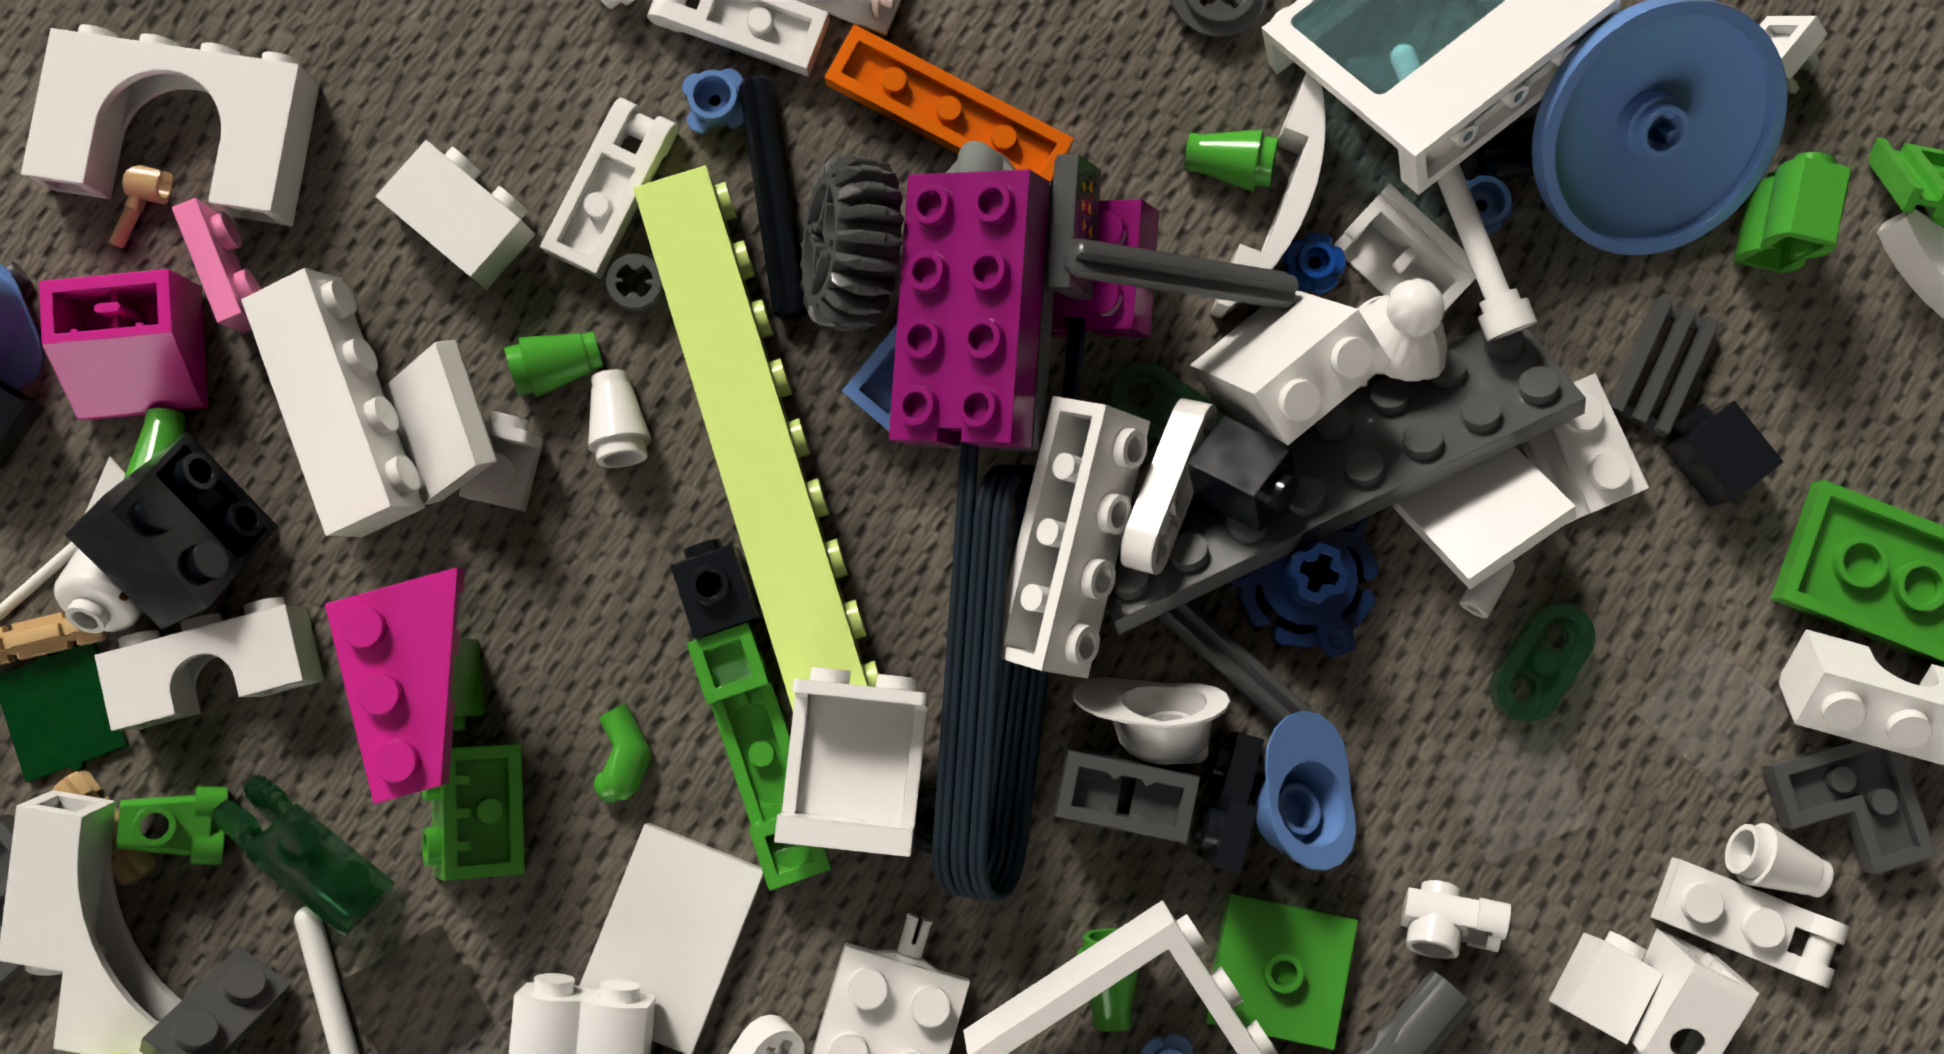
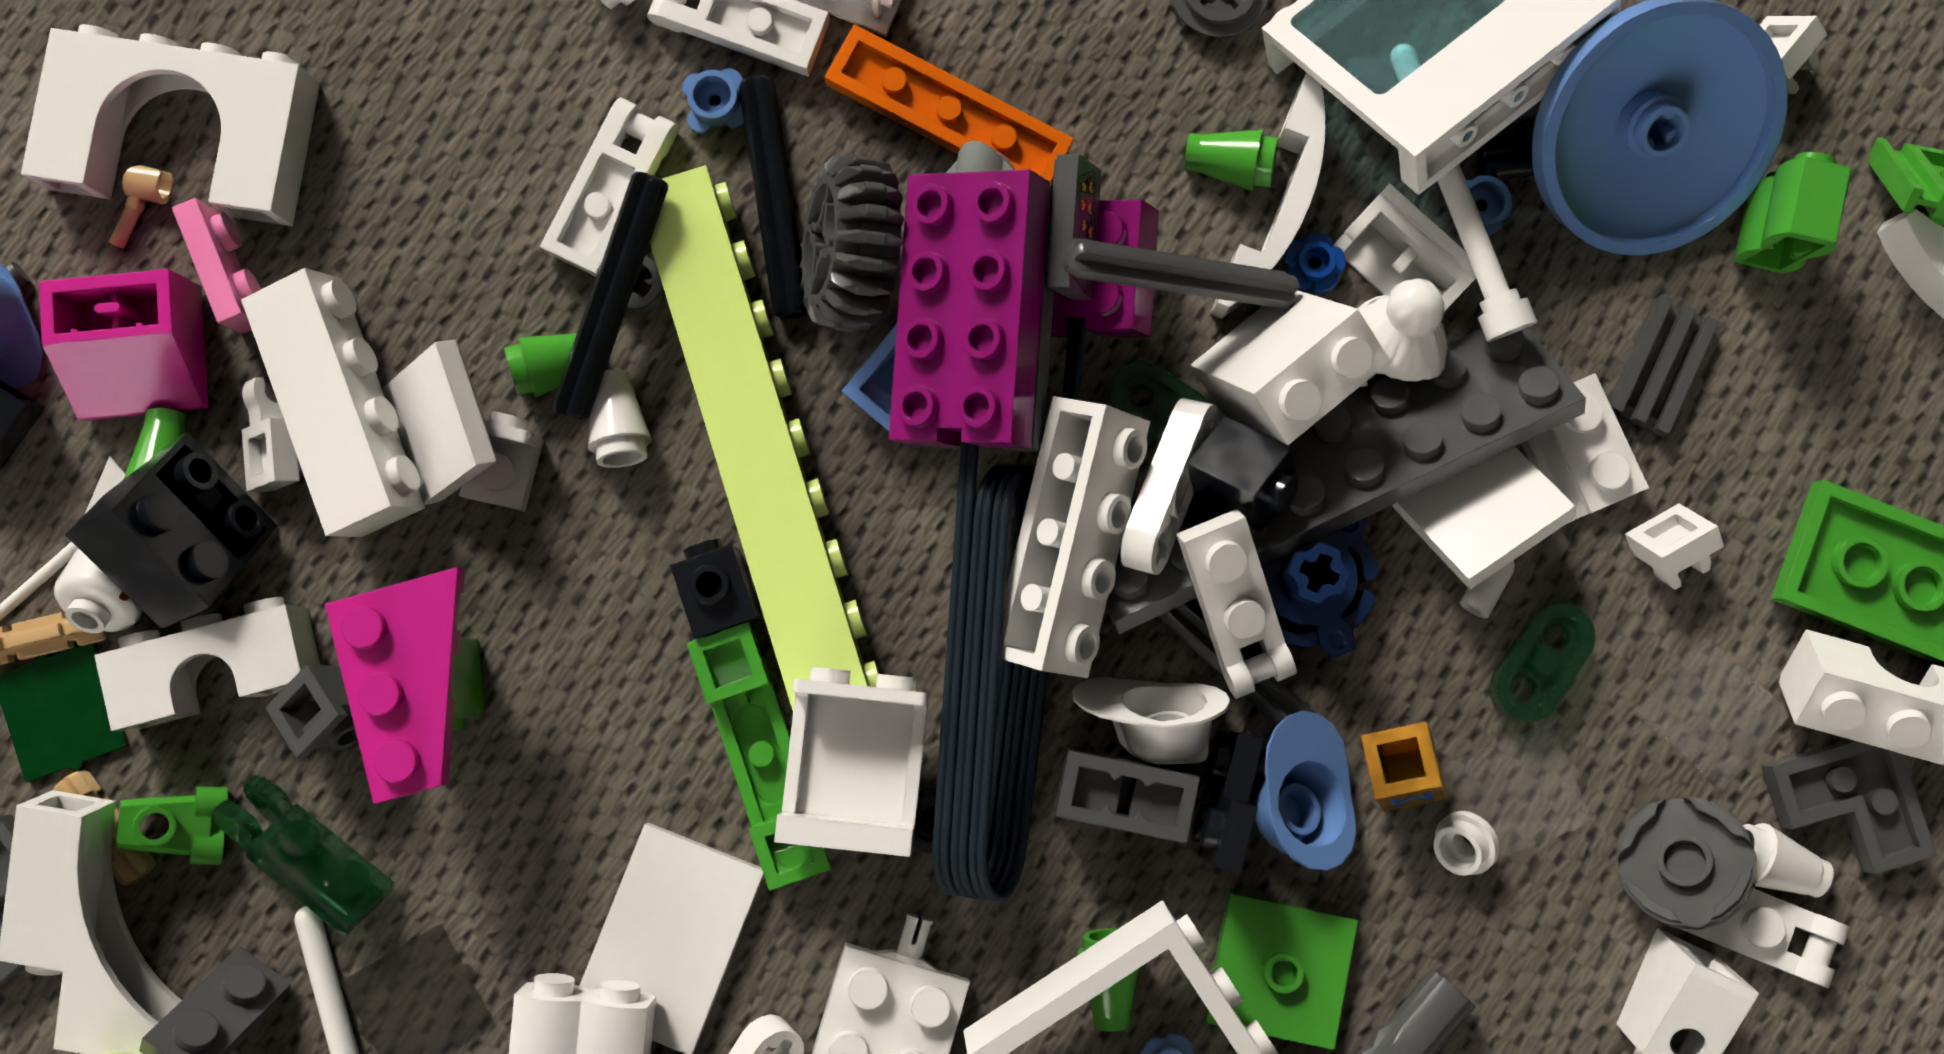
(267, 446): none -> white plate
(314, 723): none -> dark grey brick
(456, 213): white brick -> none
(477, 815): bright green bracket -> none
(610, 295): none -> black axle
(627, 760): bright green arm -> none
(1235, 601): none -> white plate
(1404, 766): none -> pearl gold brick
(1442, 919): white plate -> none
(1456, 853): none -> white plate
(1607, 984): white brick -> none
(1675, 542): none -> white tile
(1687, 863): none -> dark grey tile
(1720, 452): black brick -> none

